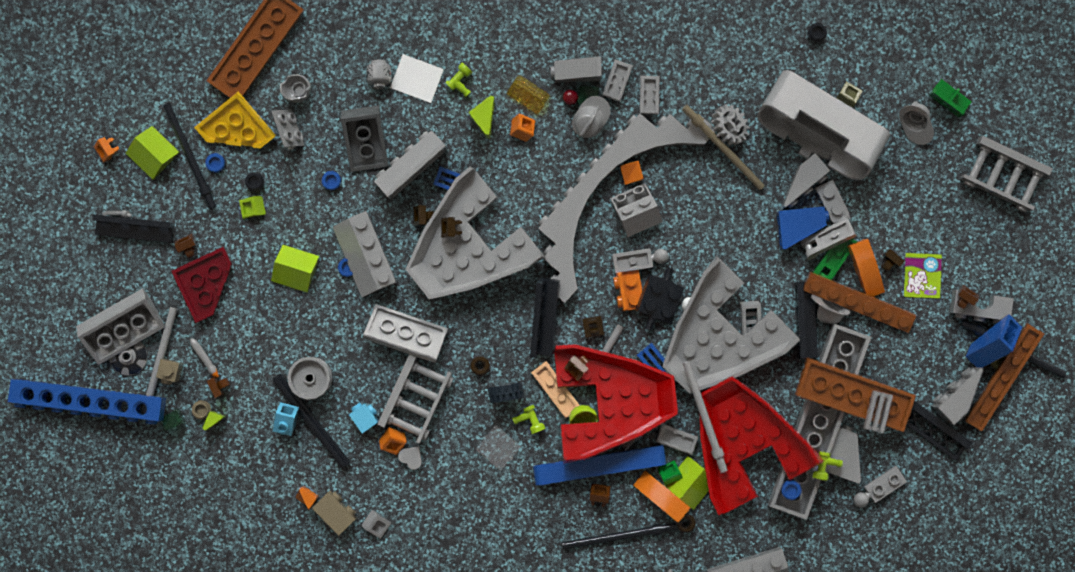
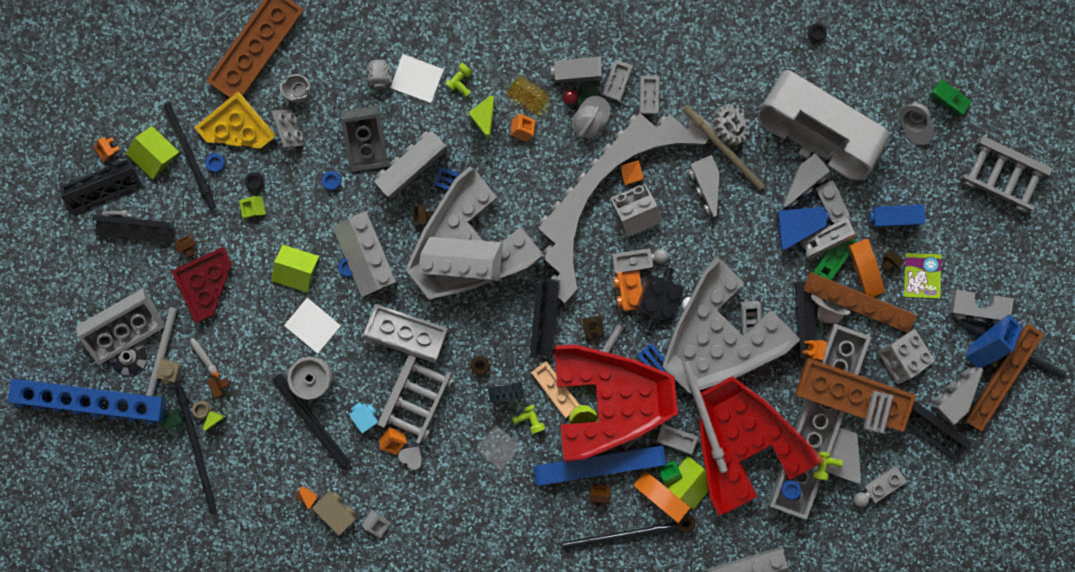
(97, 182): none -> black fence
(183, 401): none -> black bar
(285, 419): medium azure brick -> none
(312, 325): none -> white sticker
(448, 227): dark brown tile -> none
(461, 258): none -> light grey slope
(576, 367): reddish brown tile -> none
(707, 179): none -> light grey slope
(816, 350): none -> orange tile
(849, 94): olive slope -> none
(898, 216): none -> blue slope
(906, 357): none -> light grey bracket
(966, 296): reddish brown tile -> none

